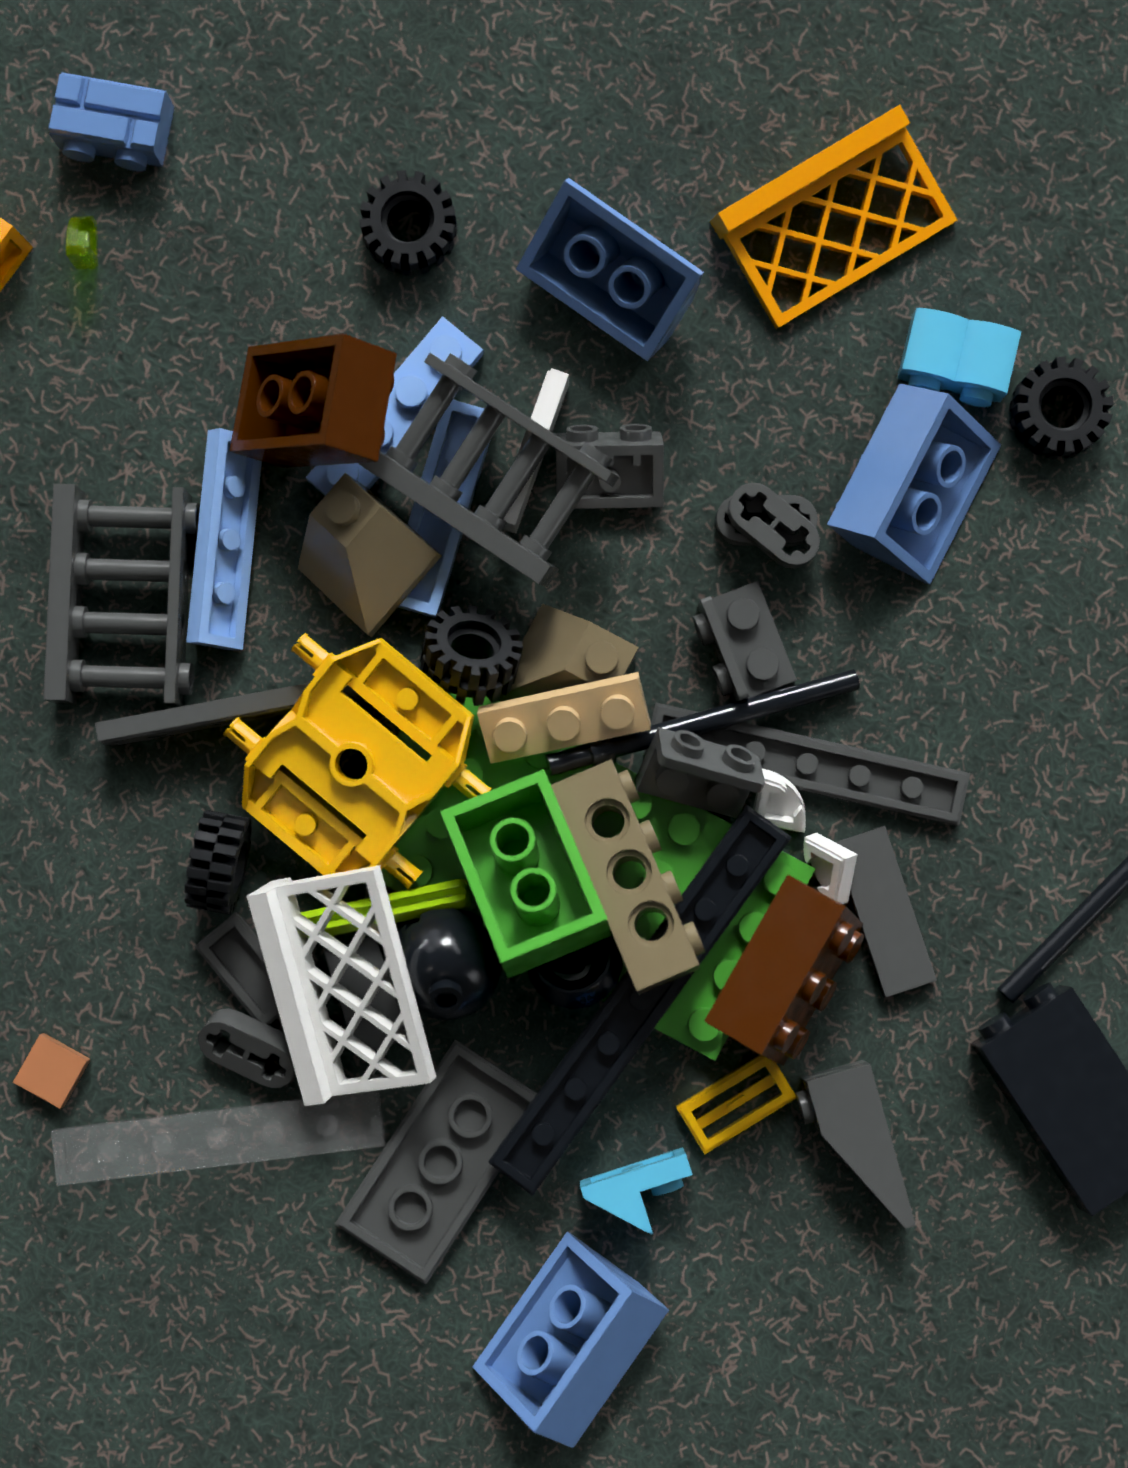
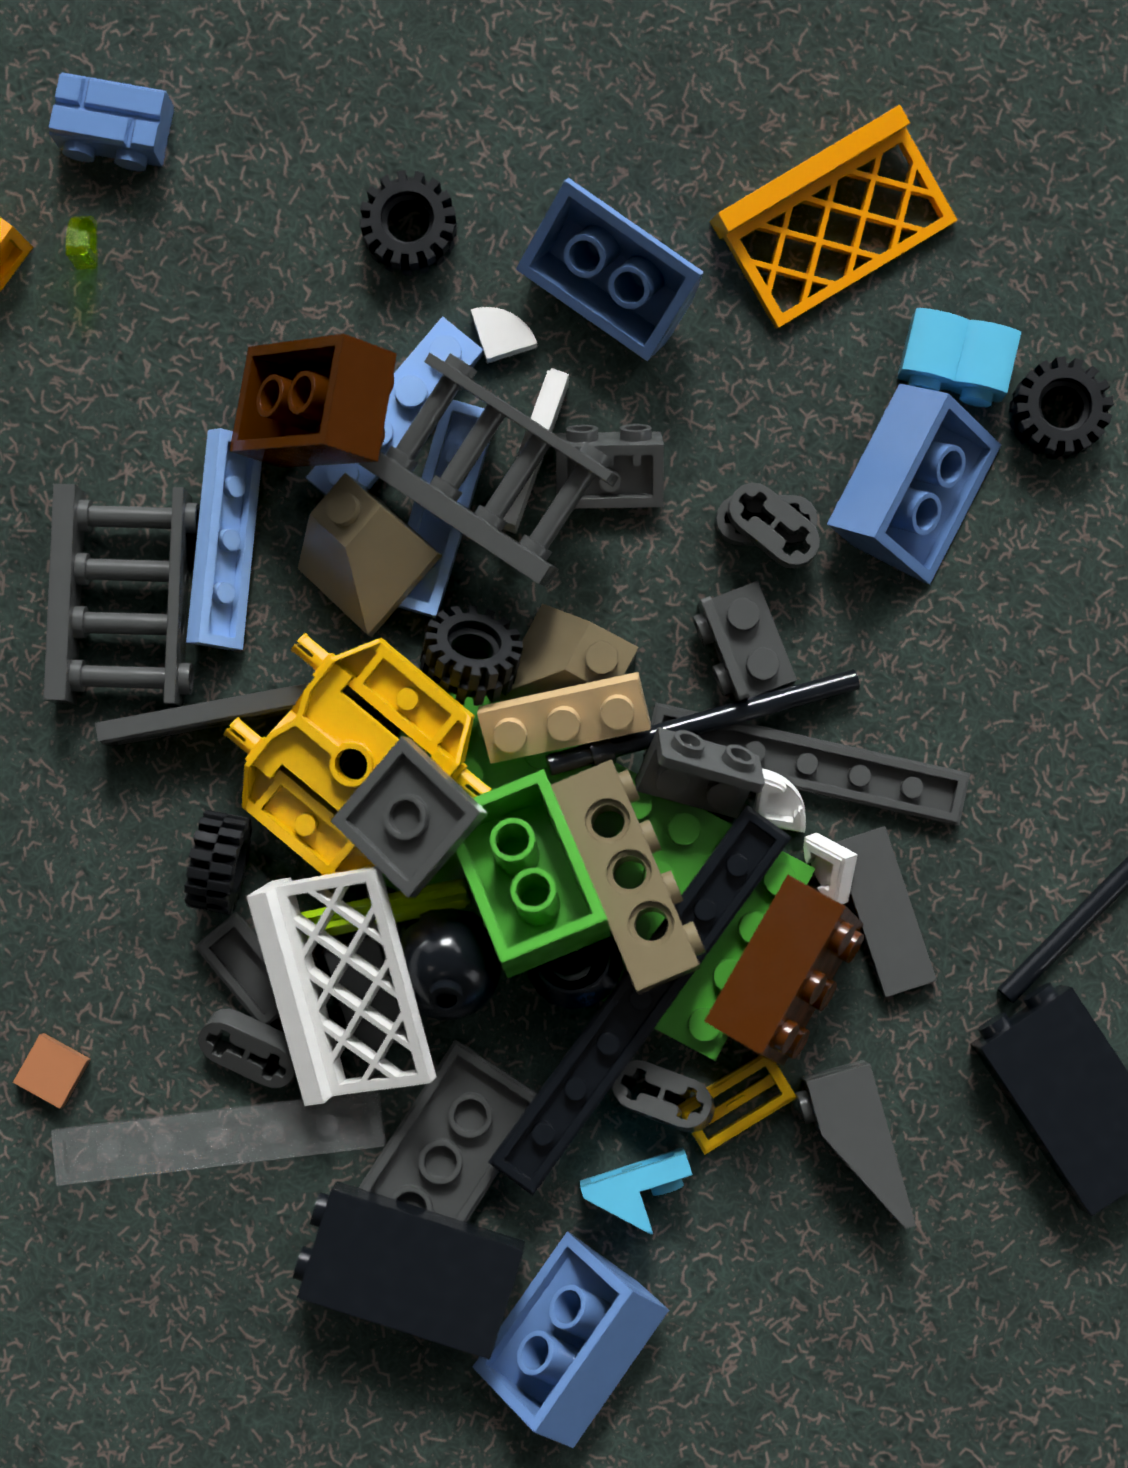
(408, 817): none -> dark grey plate
(409, 1269): none -> black brick
(501, 333): none -> white tile
(668, 1084): none -> dark grey beam

